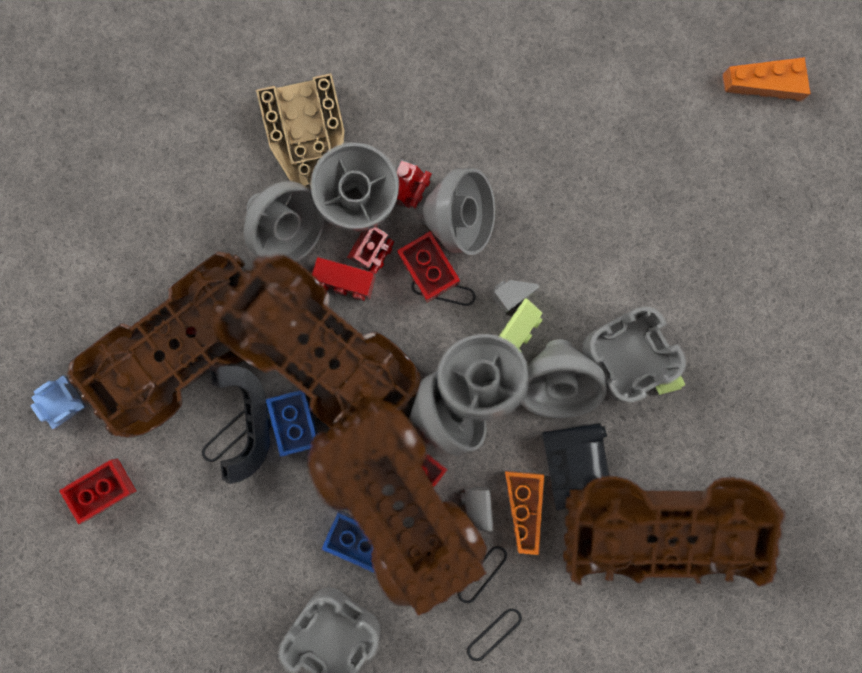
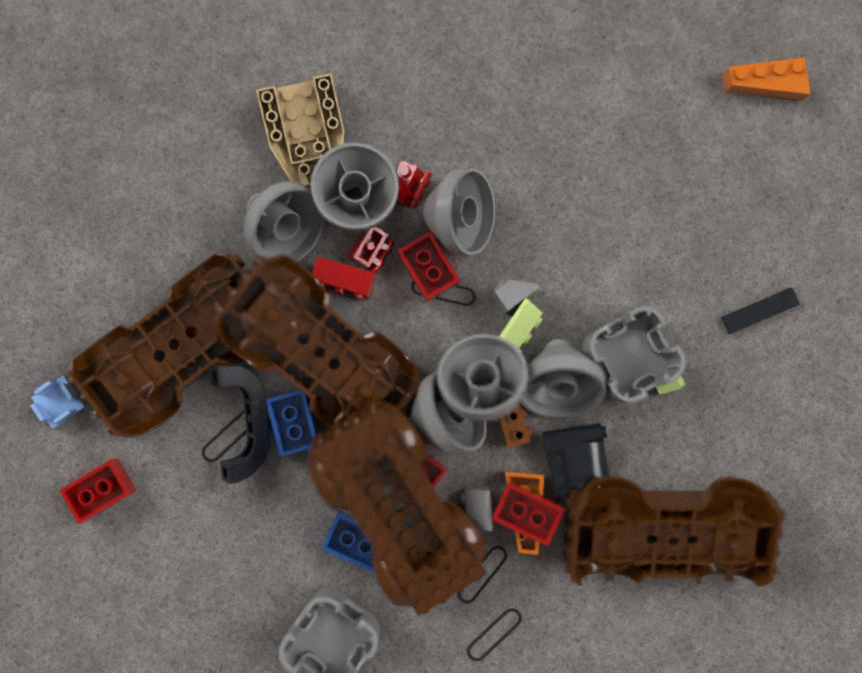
(510, 427): none -> dark orange brick
(528, 513): none -> red brick
(760, 310): none -> black tile

